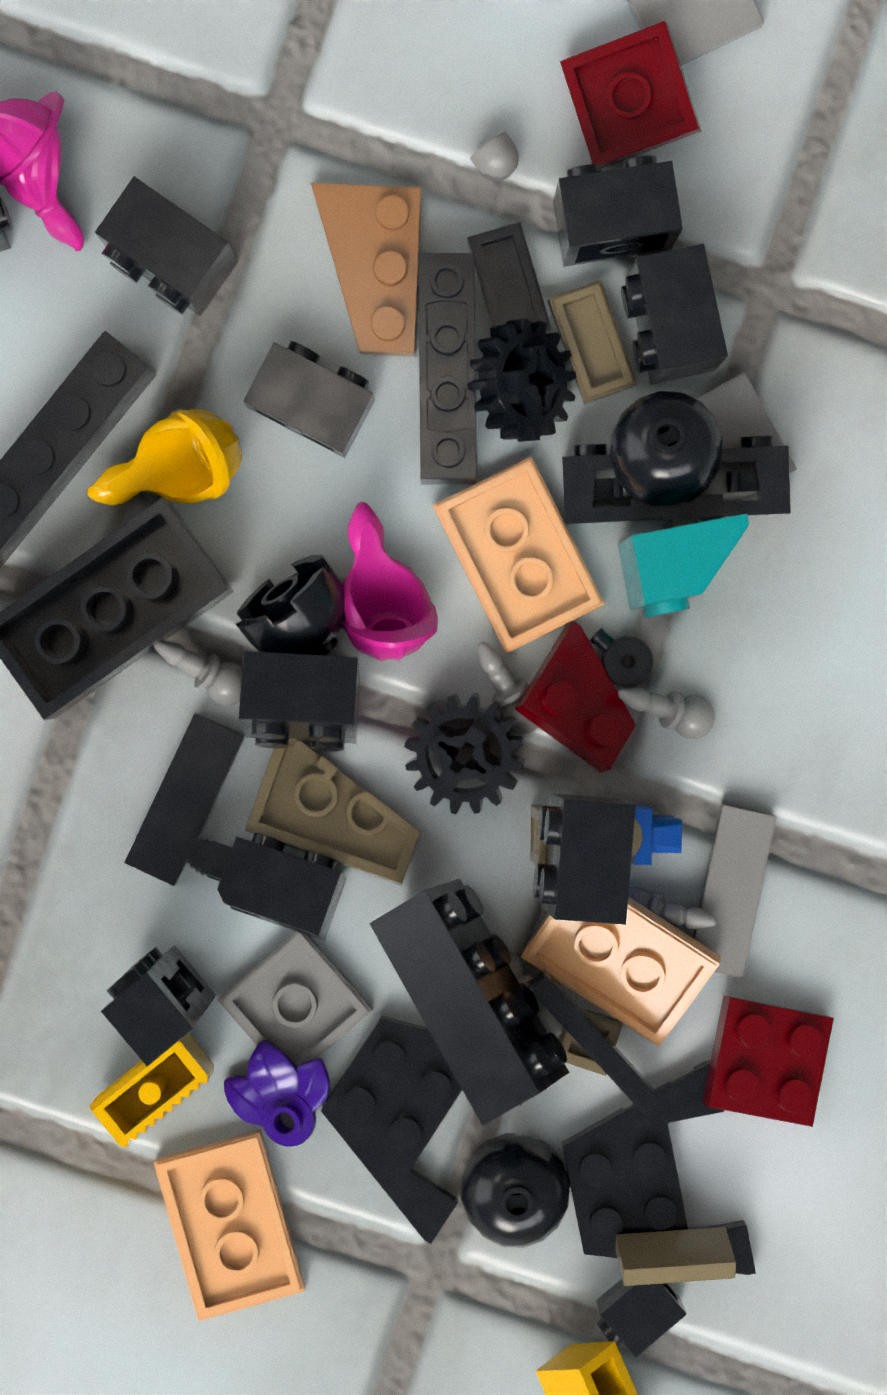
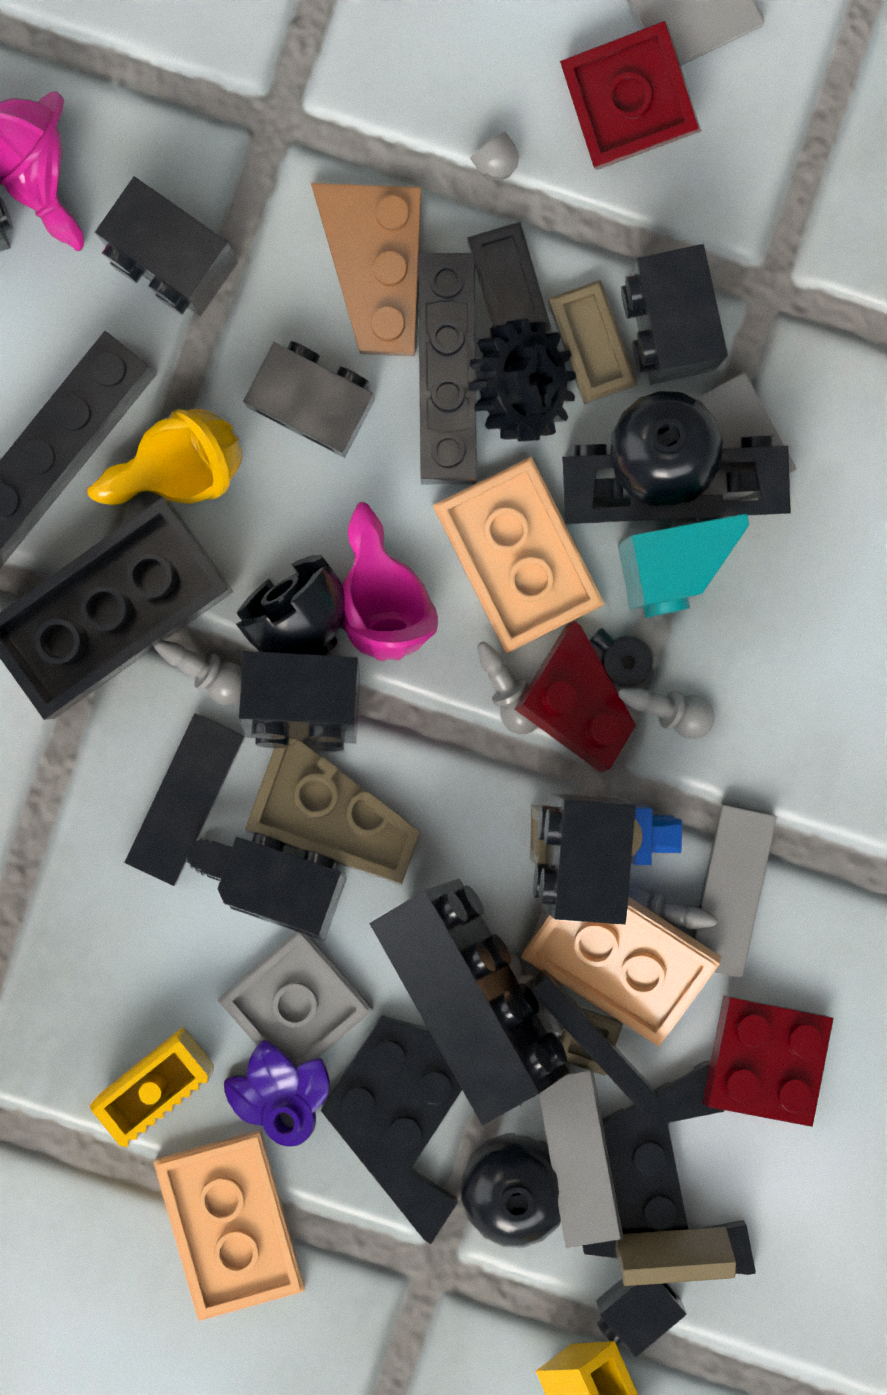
(157, 1002): black brick -> none
(441, 741): black gear -> none
(580, 1160): none -> light grey tile
(617, 211): black brick -> none

